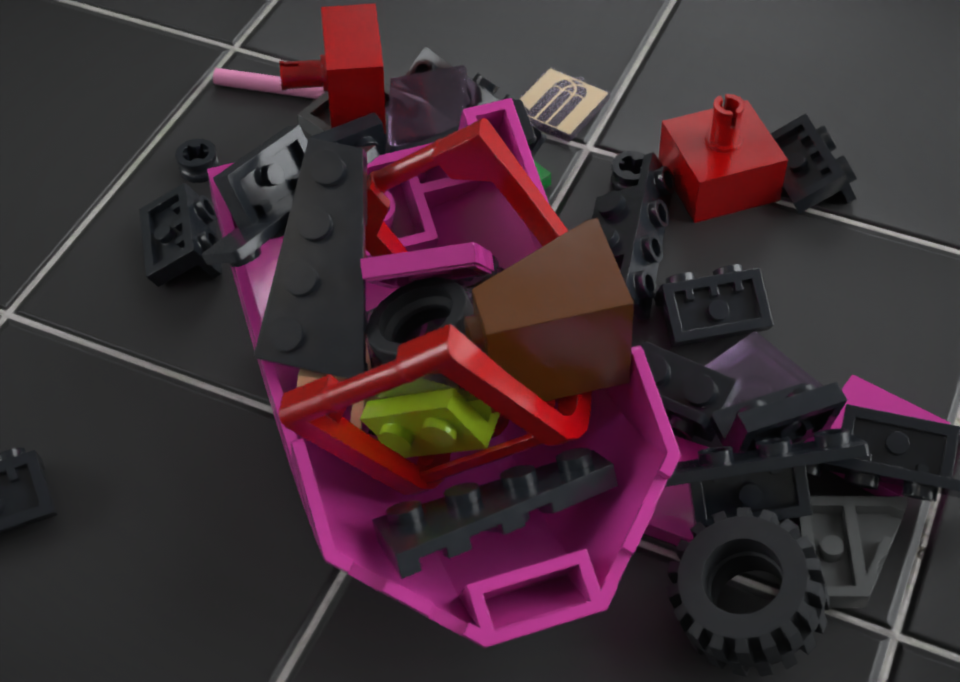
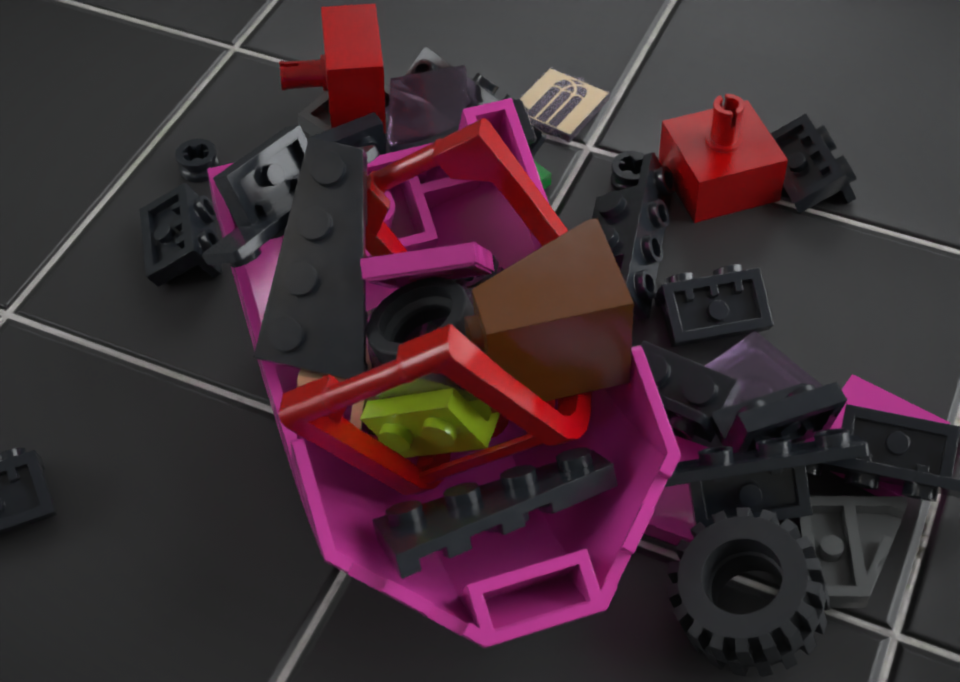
(261, 83): bright pink bar -> none

